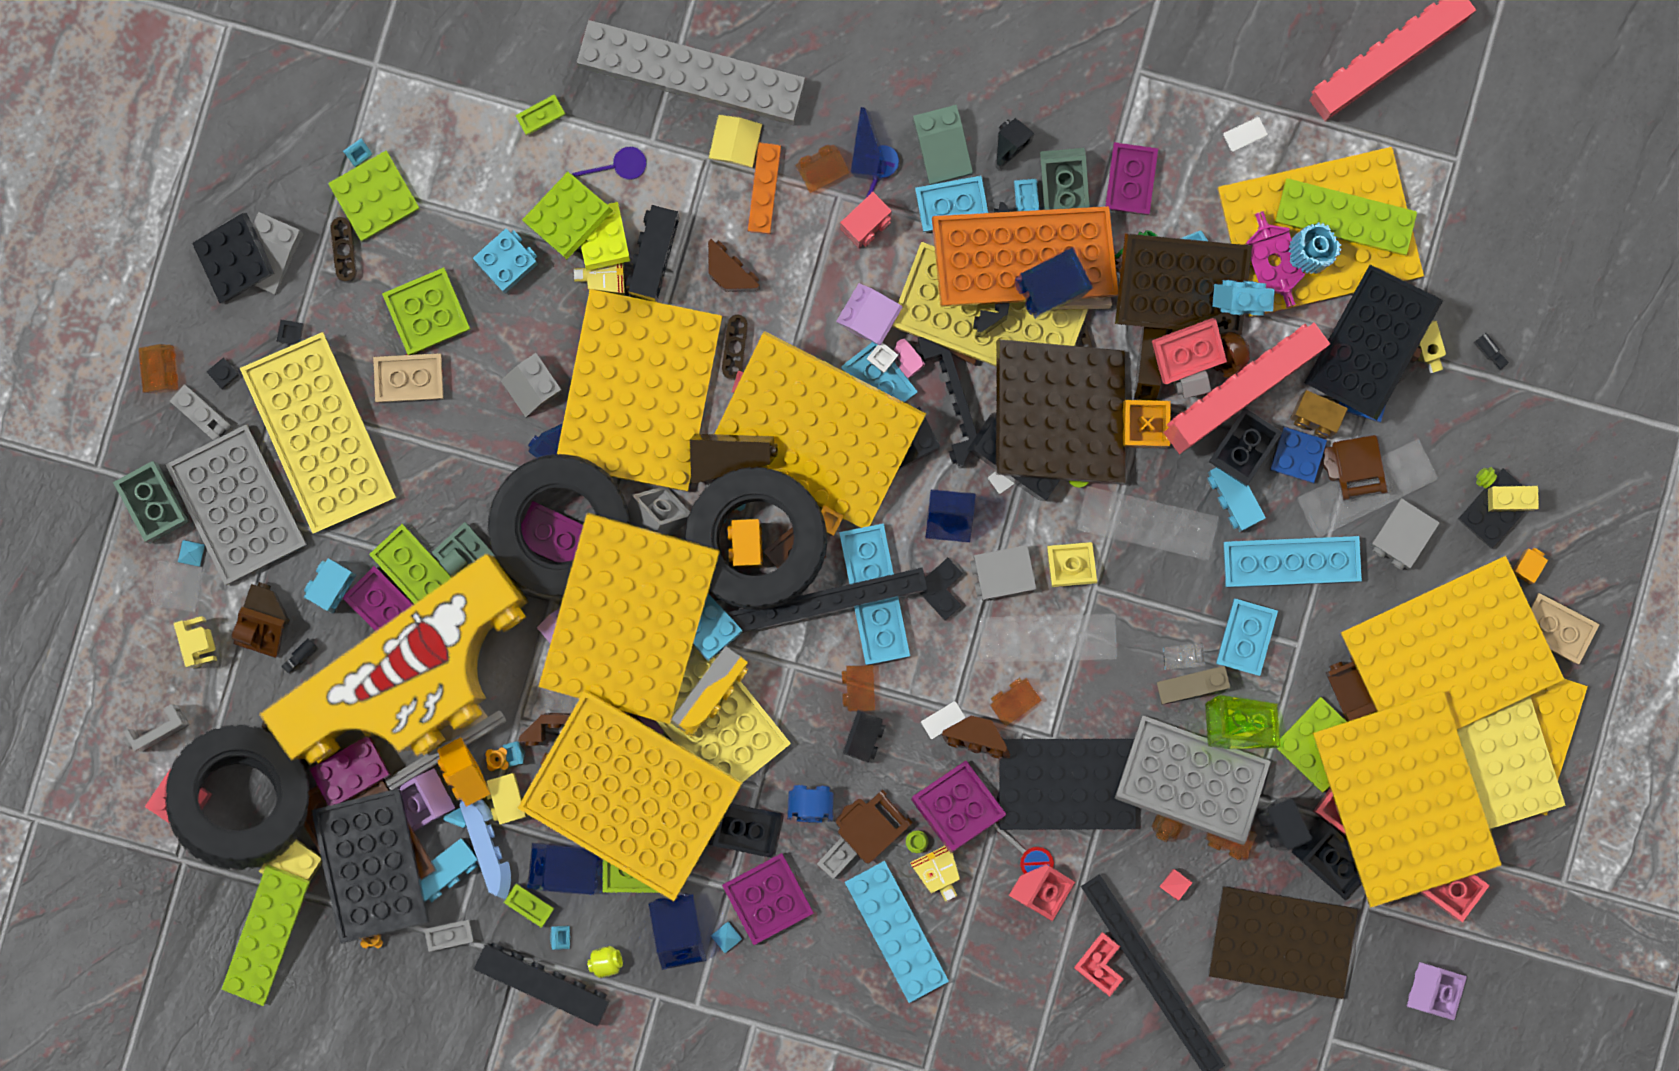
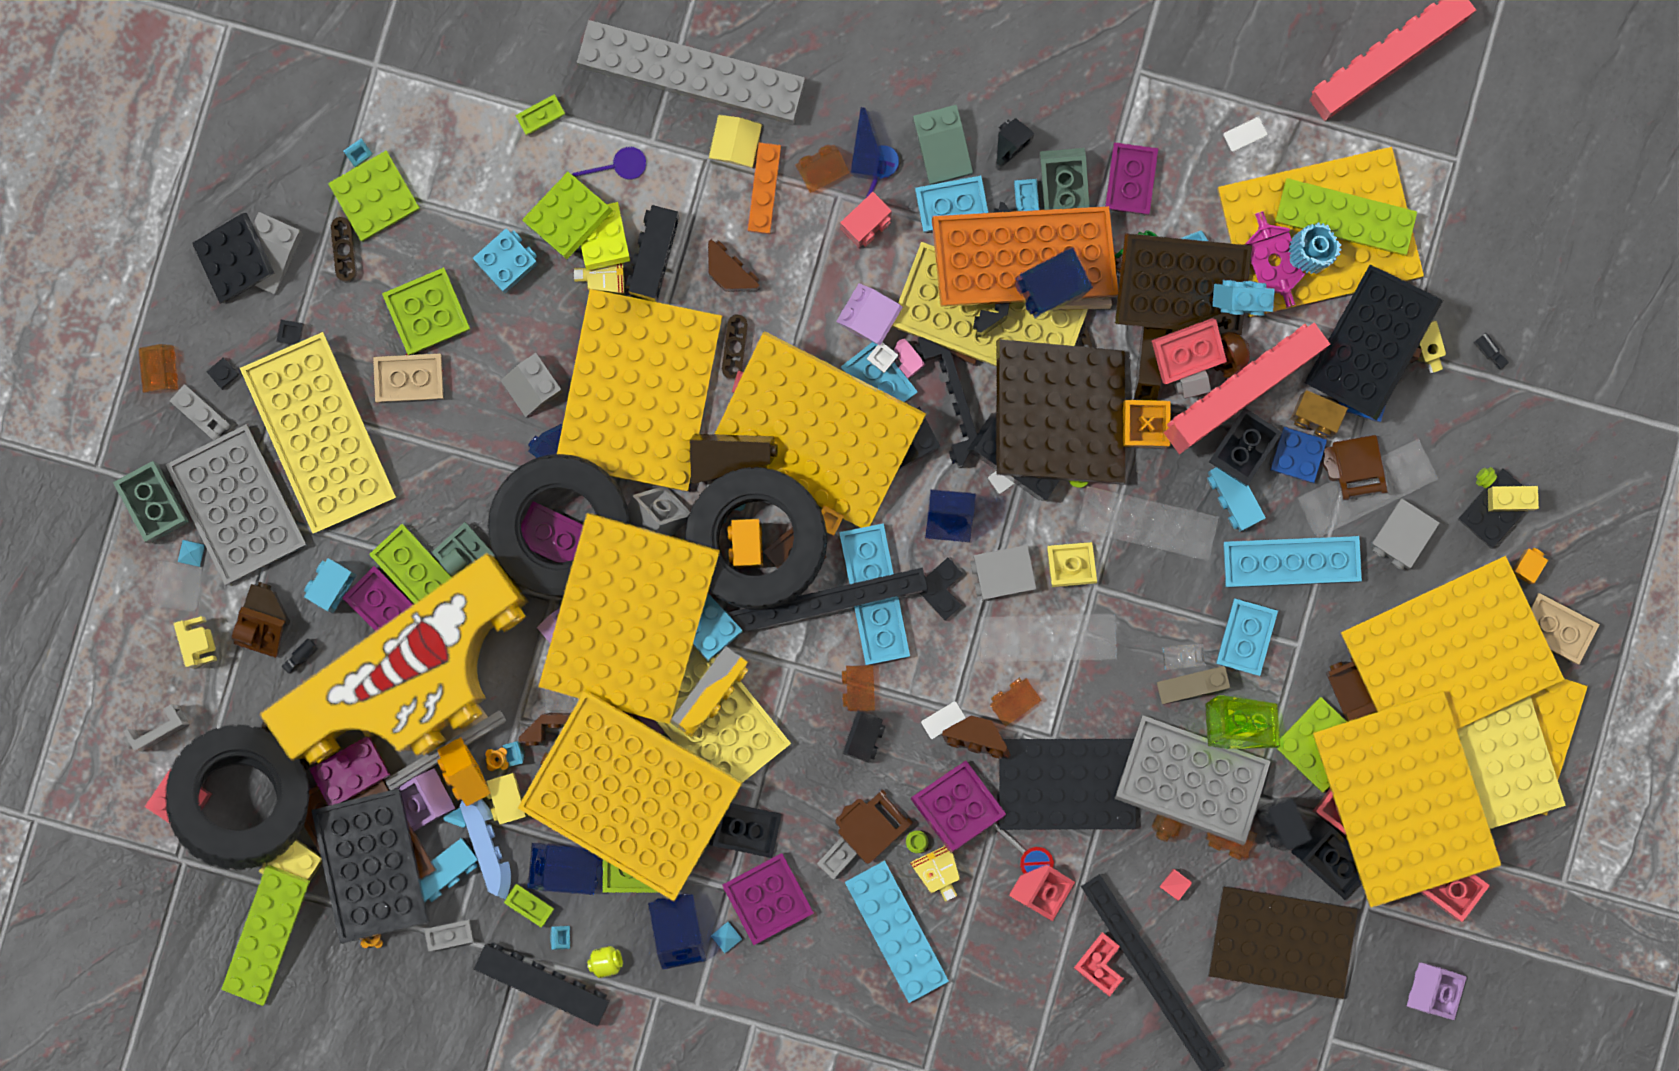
(810, 804): blue brick -> none

